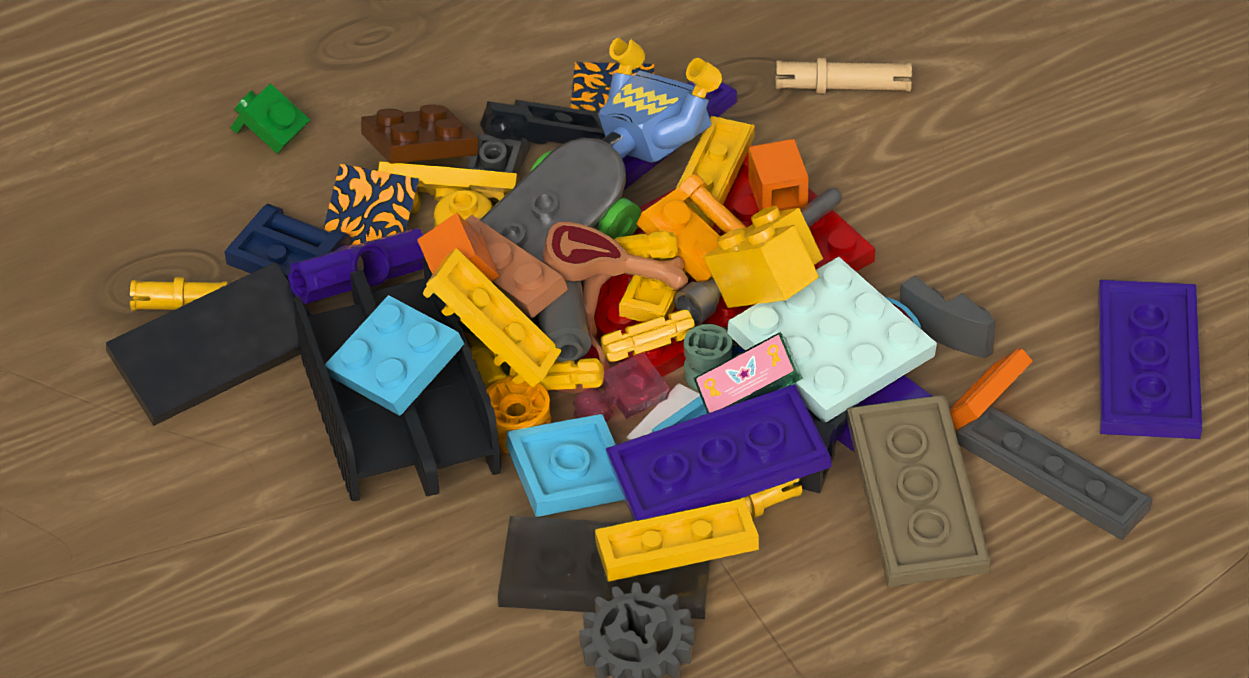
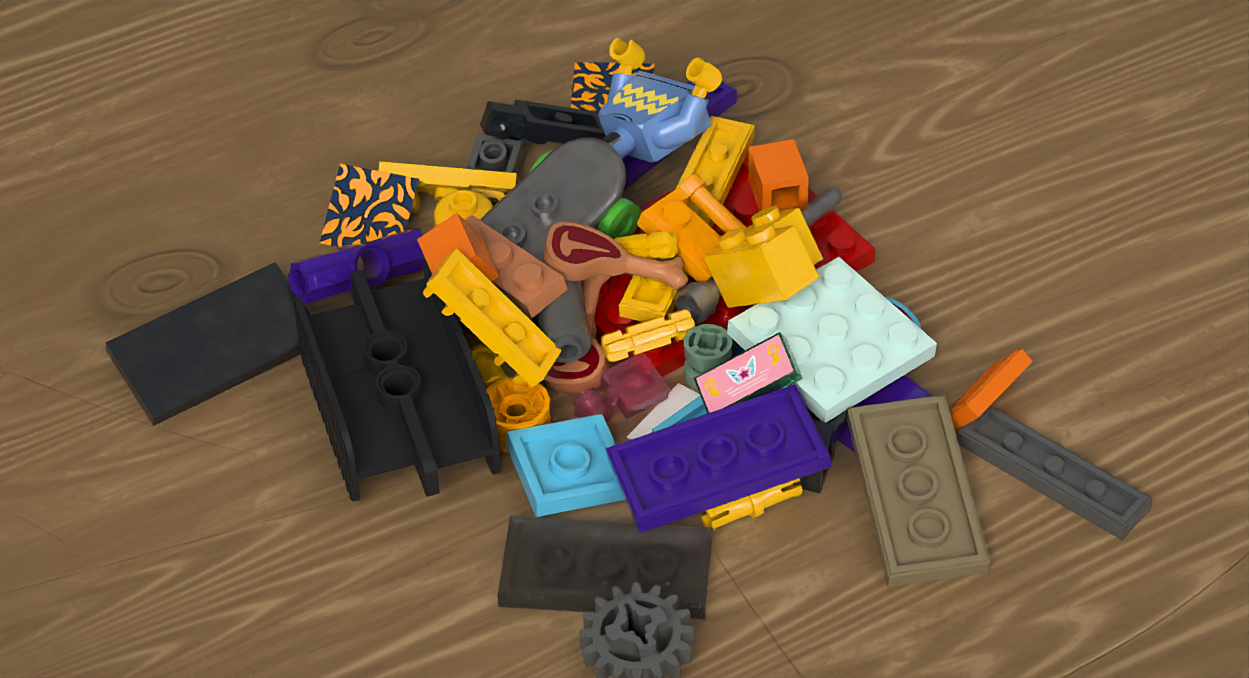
(168, 295): yellow pin -> none
(262, 243): dark blue plate -> none
(270, 117): green bracket -> none
(394, 355): medium azure plate -> none
(418, 134): reddish brown plate -> none
(569, 375): yellow axle -> none
(676, 539): yellow plate -> none
(855, 76): tan pin -> none
(952, 323): dark grey slope -> none
(1149, 359): dark purple tile -> none

